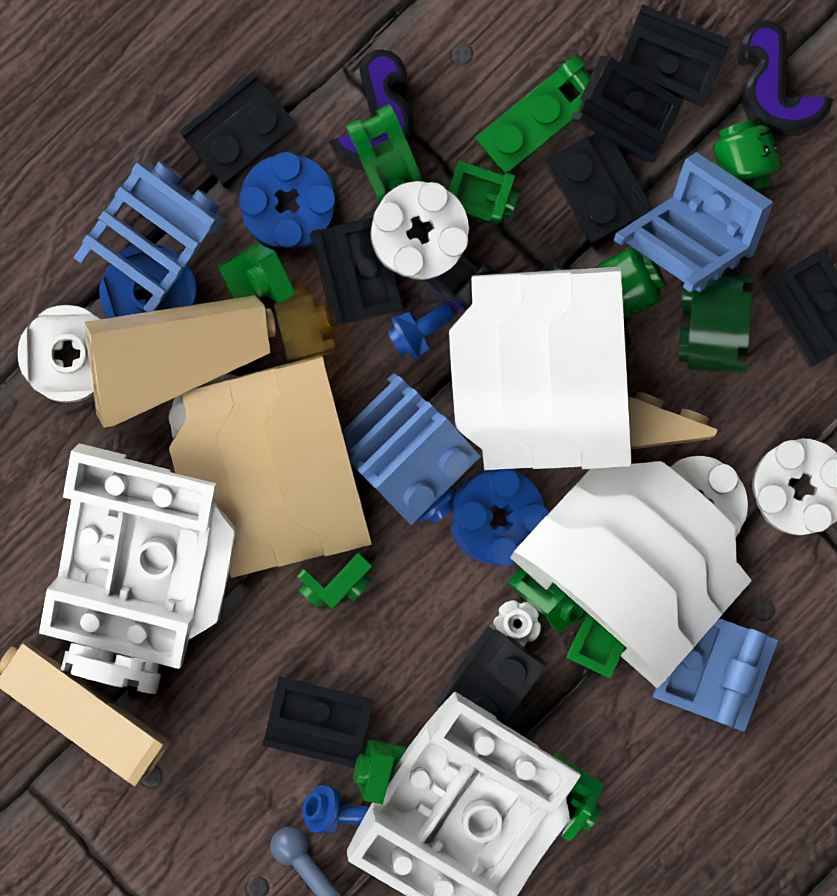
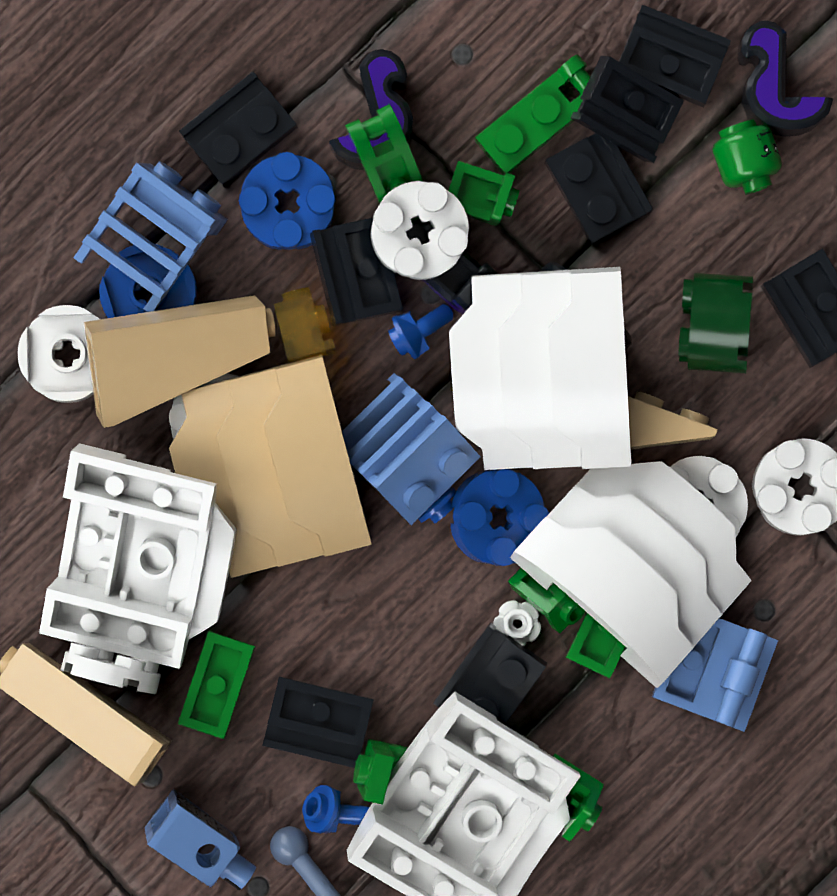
(179, 832): none -> medium blue torso
(216, 685): none -> green plate
(256, 273): green bracket -> none
(349, 582): green bracket -> none
(640, 280): green head -> none
(703, 226): medium blue plate -> none

